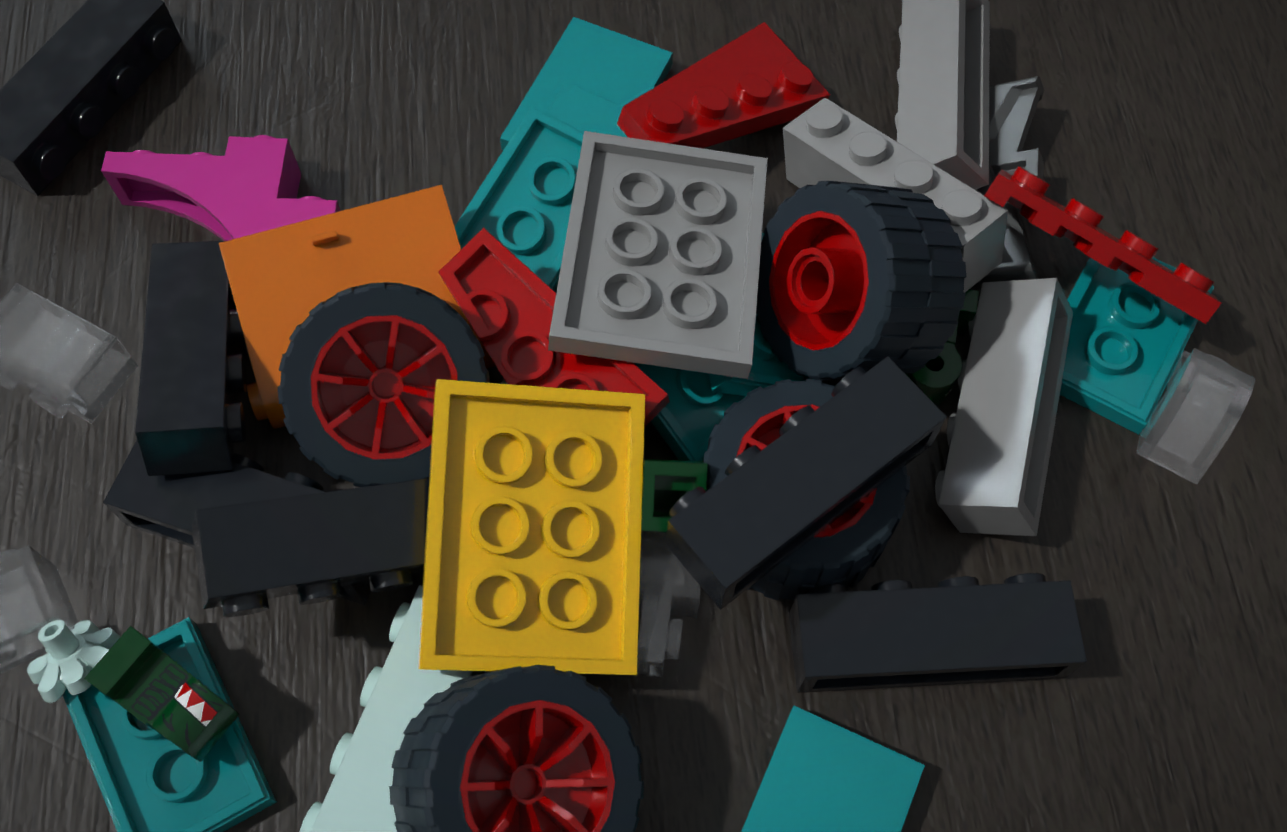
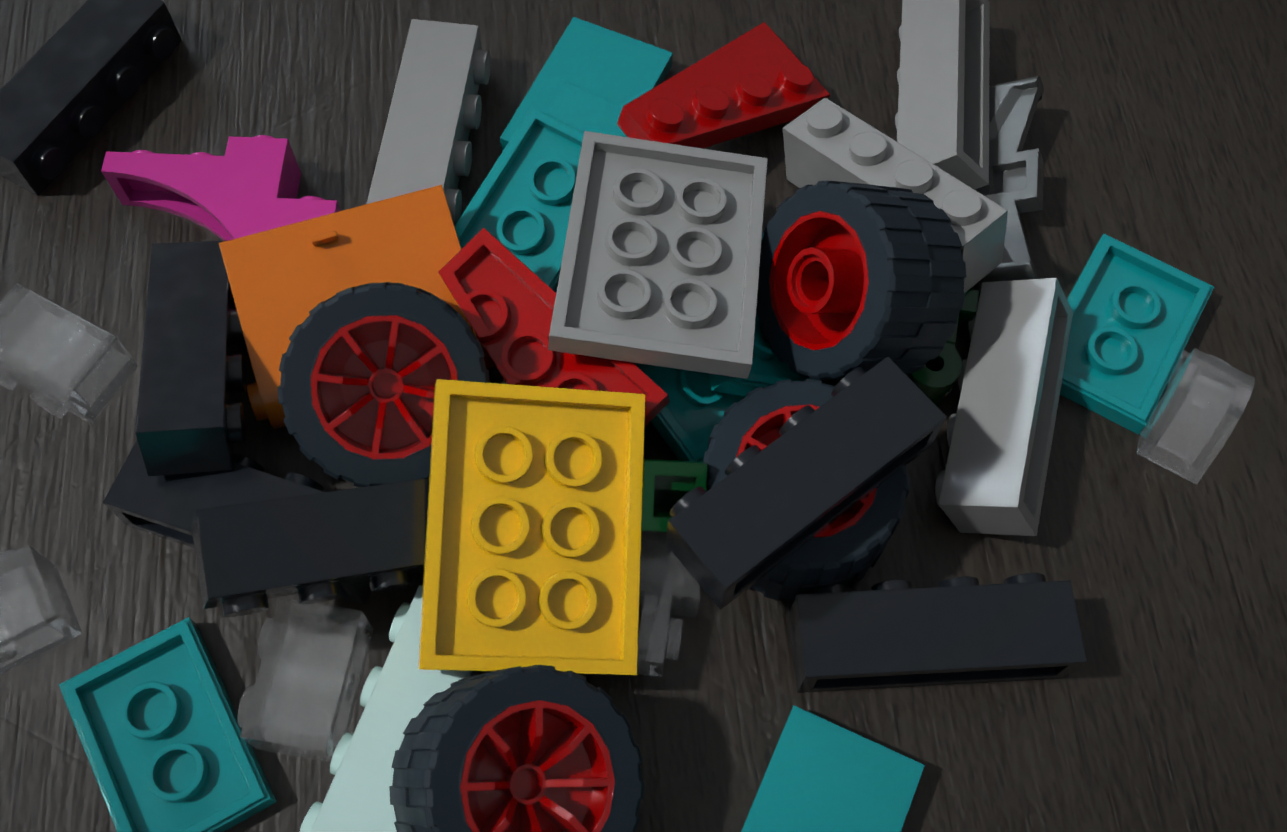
(68, 657): light aqua plant -> none
(162, 694): dark green leg -> none
(305, 679): none -> clear brick
(433, 113): none -> light grey brick
(1131, 254): red wing -> none

